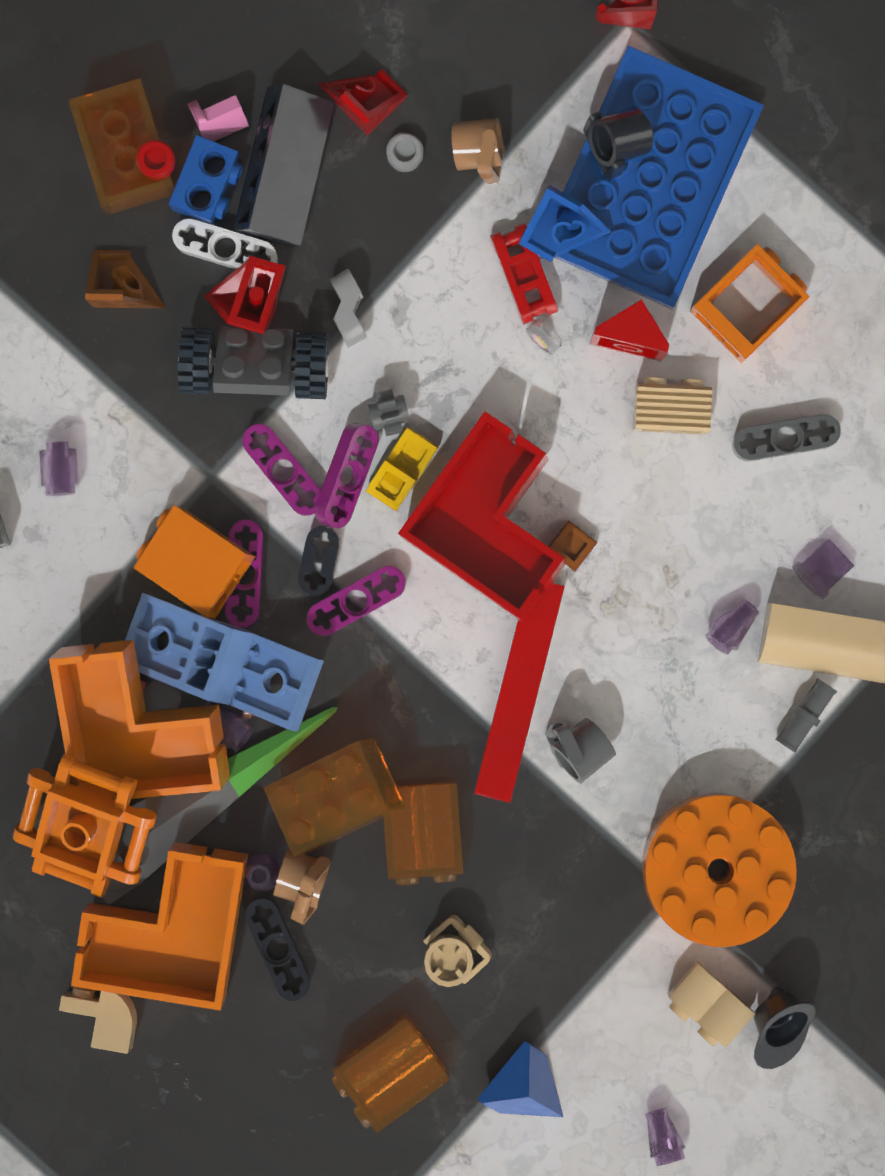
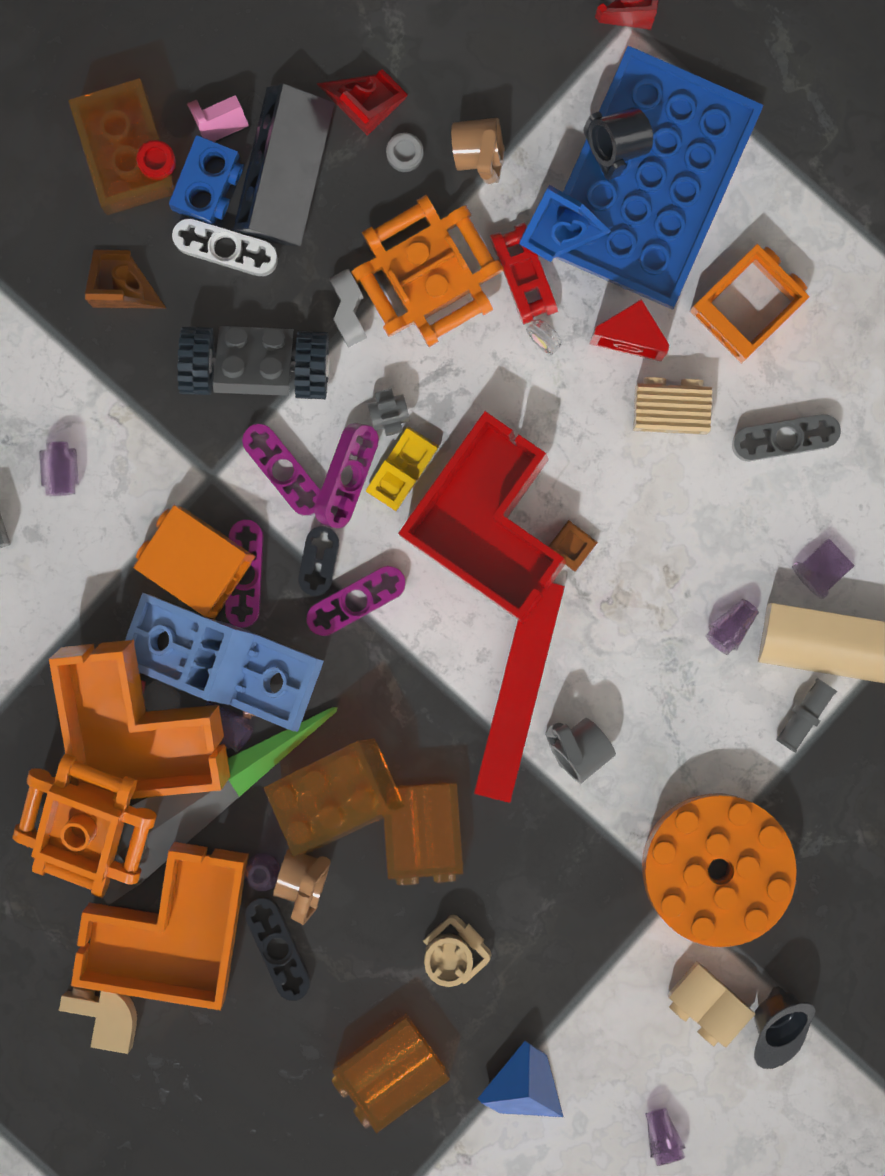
(249, 294): red slope -> none
(427, 271): none -> orange brick

